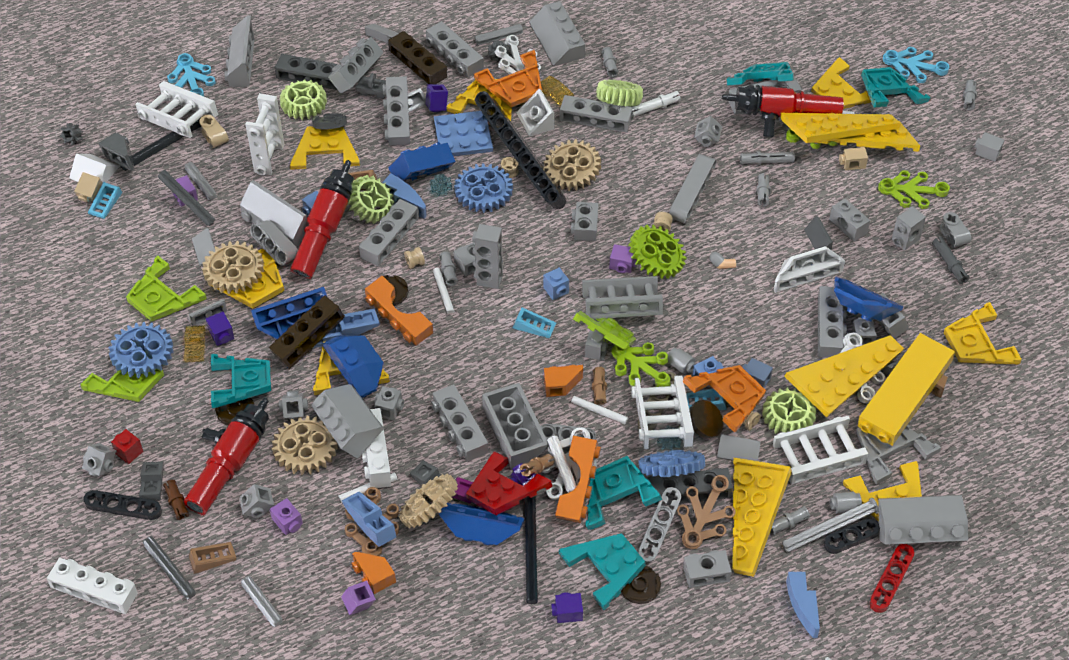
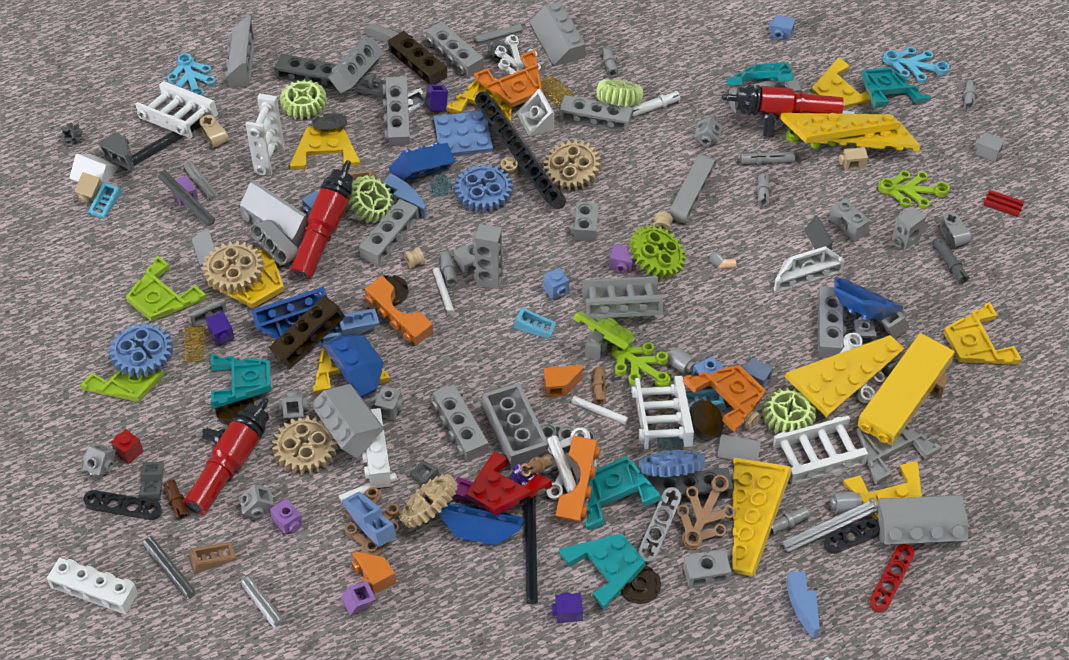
(782, 27): none -> medium blue brick
(1005, 203): none -> red tile

